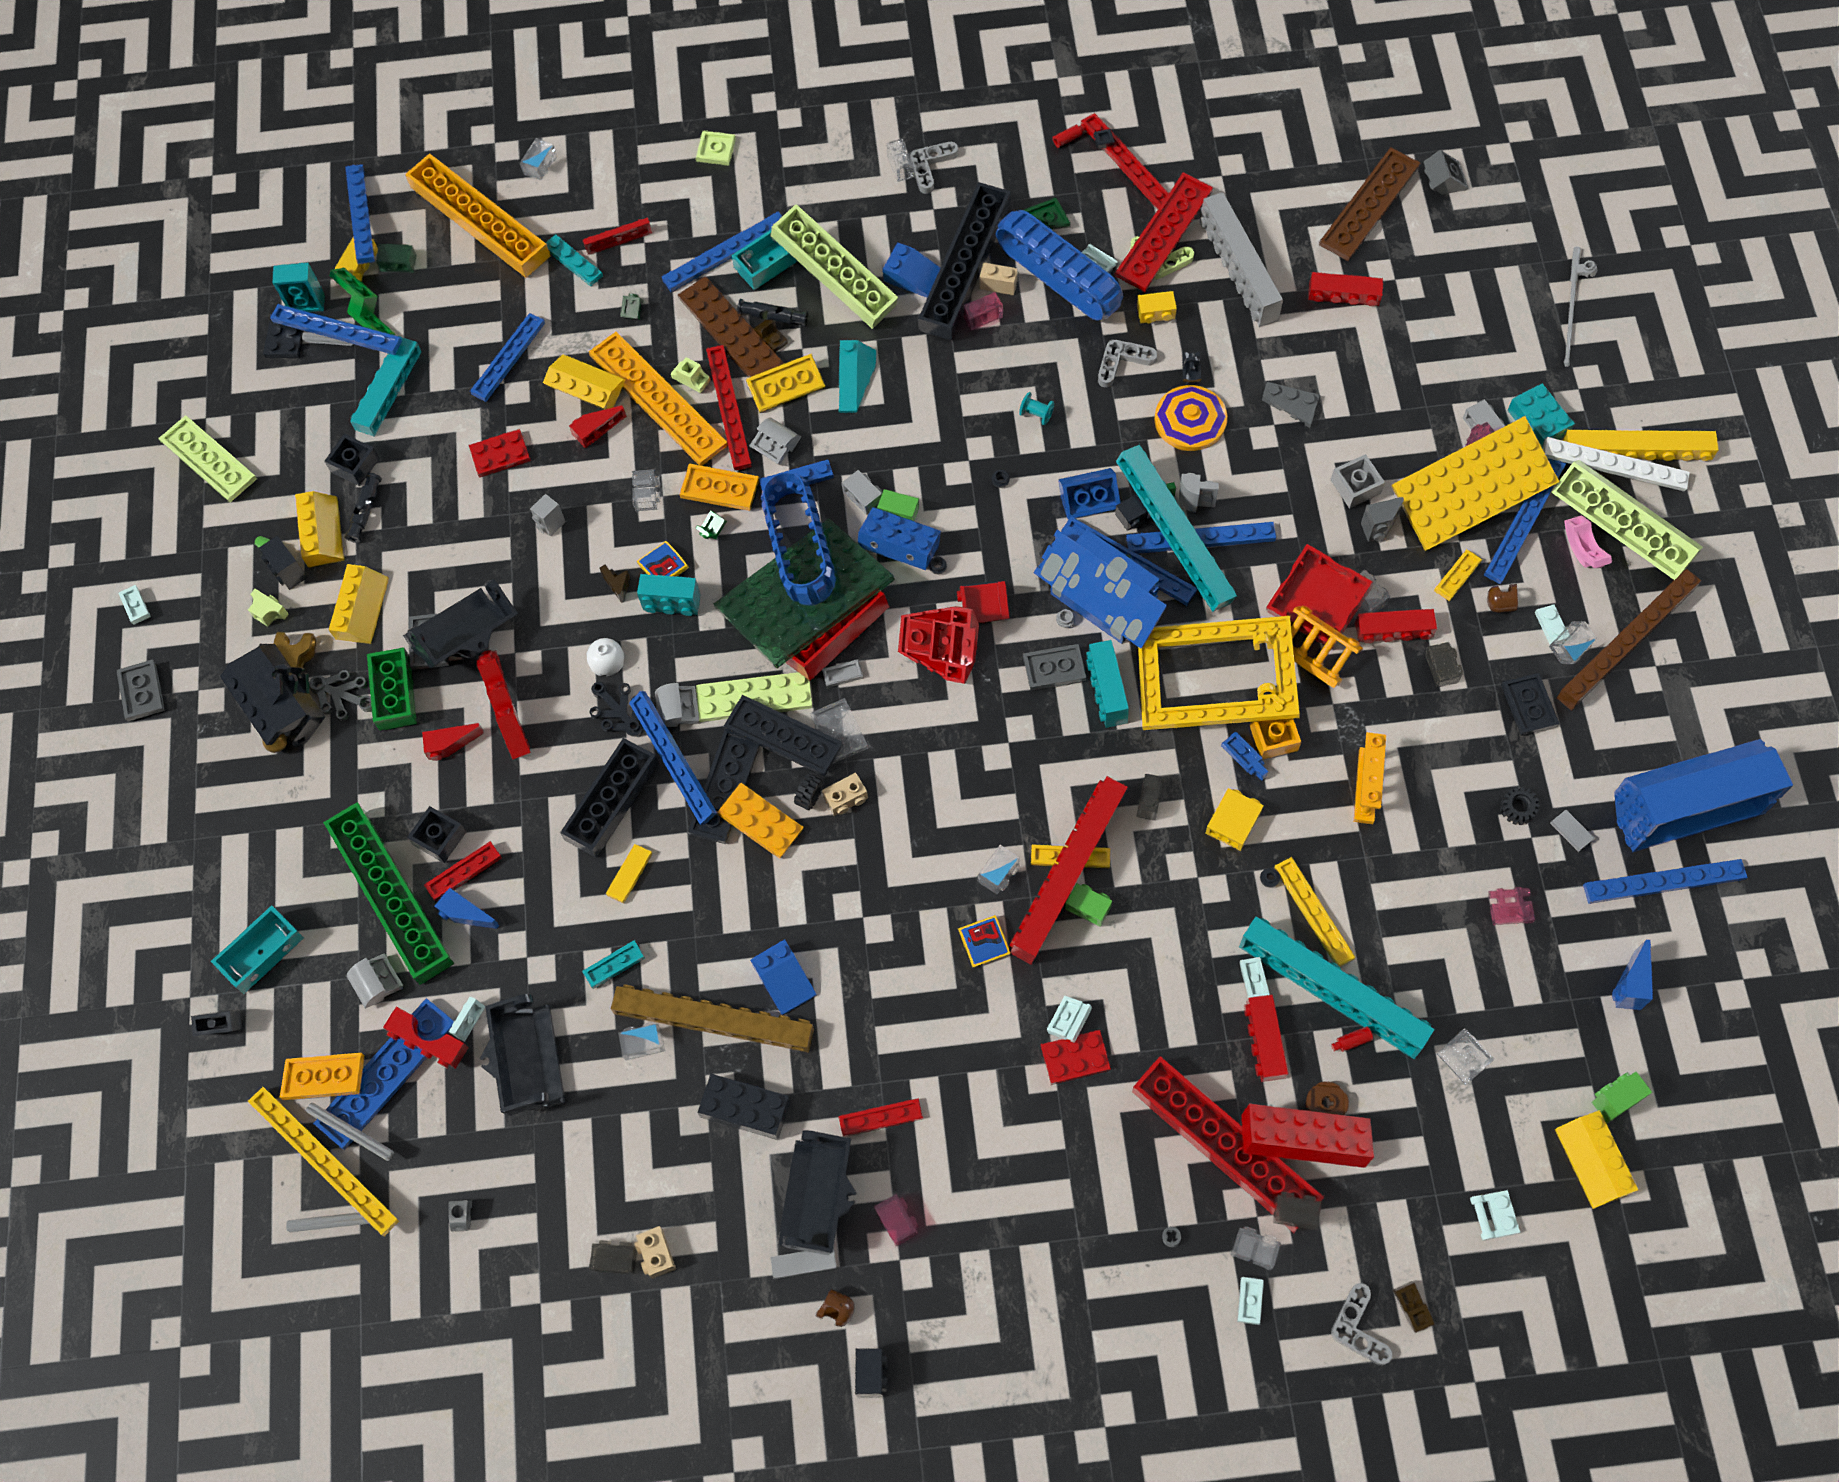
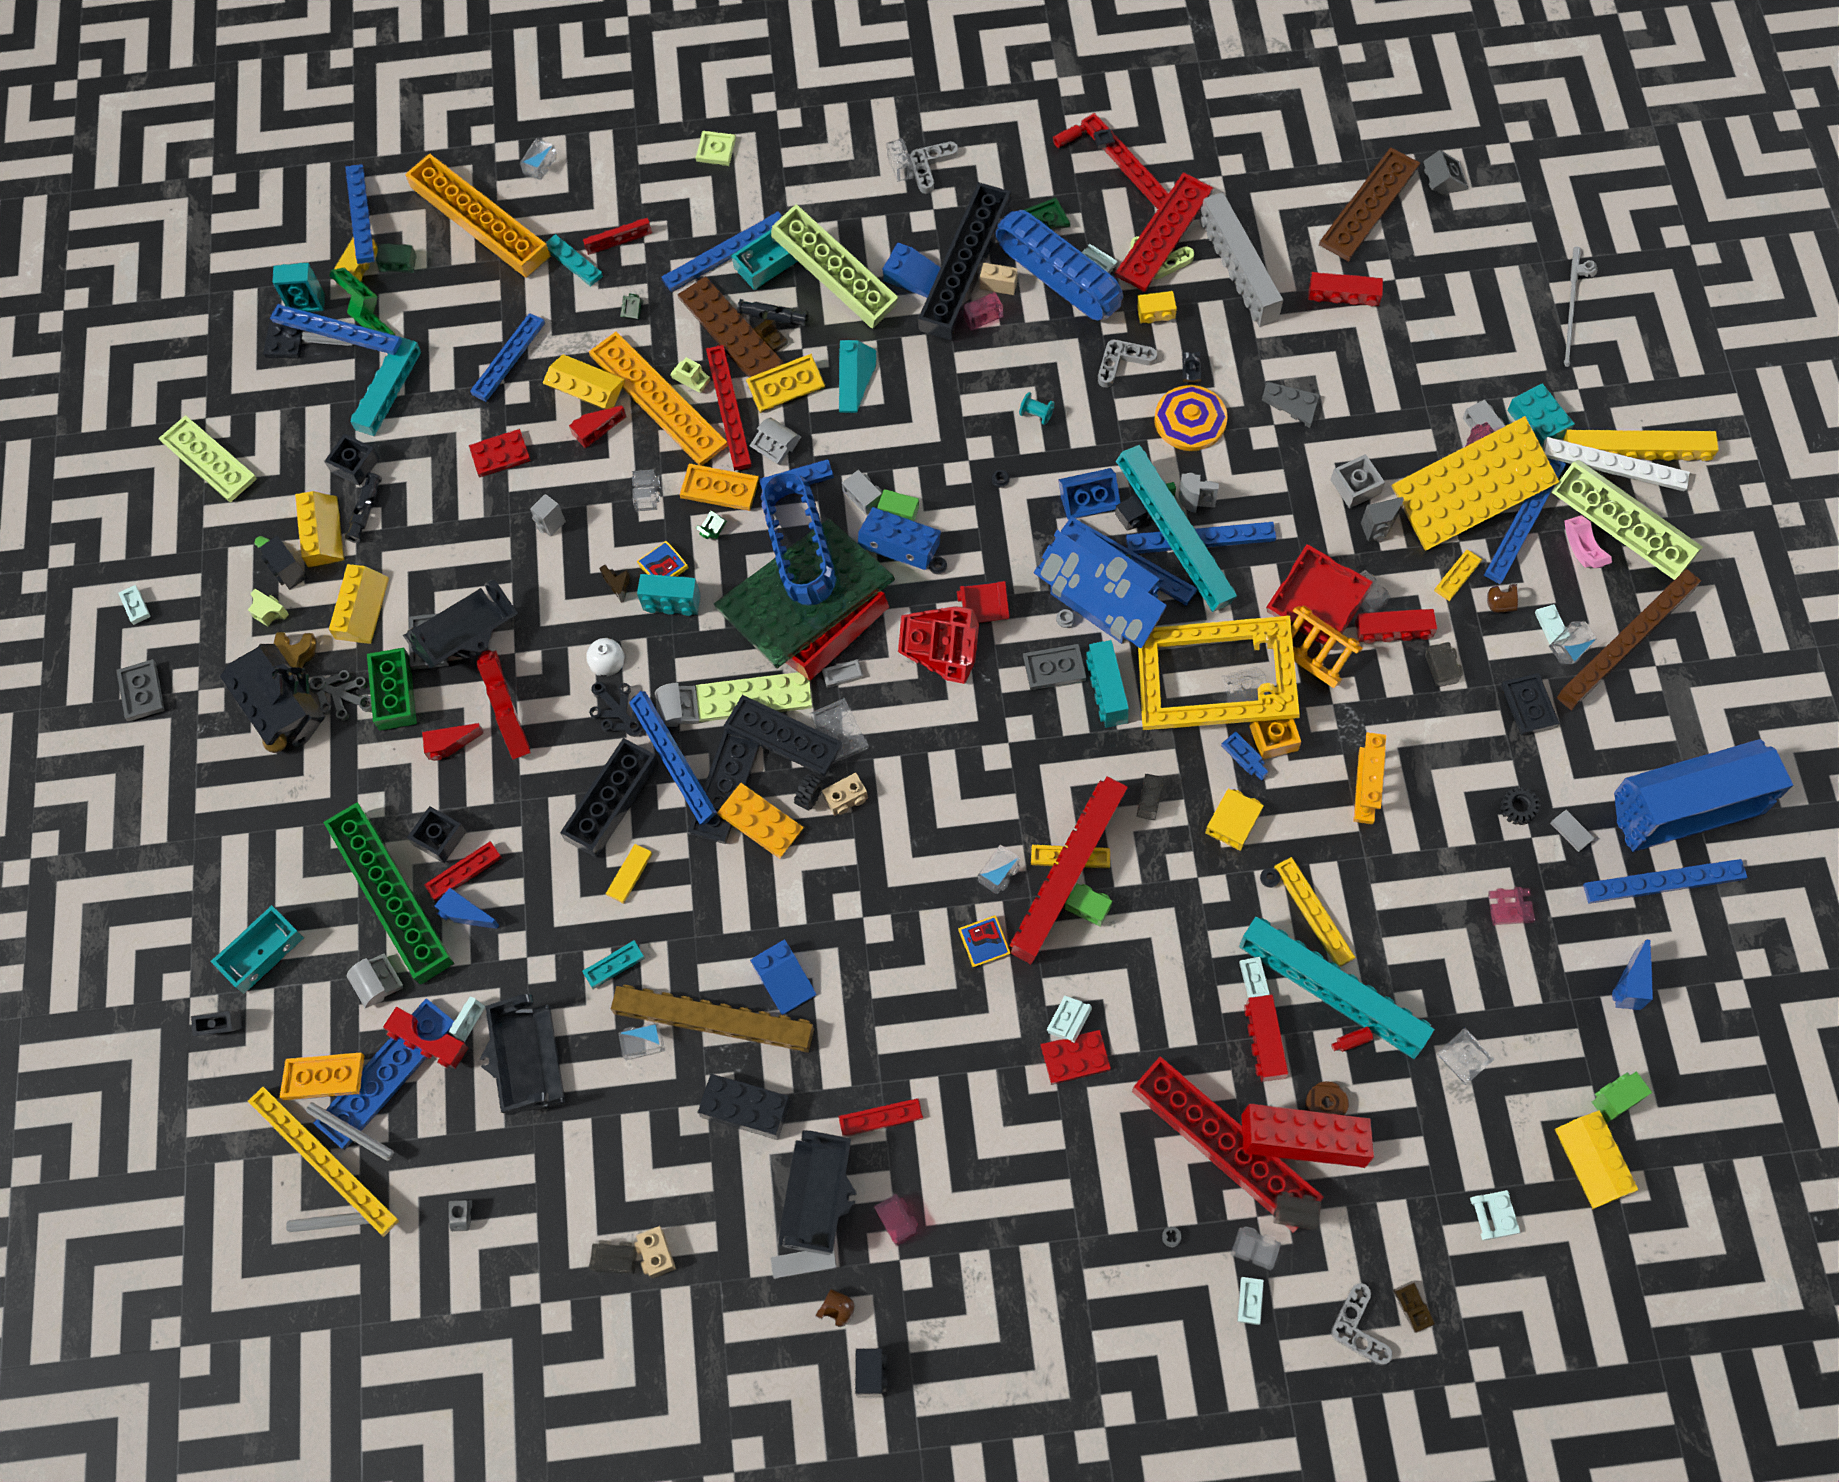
(1243, 684): none -> clear slope

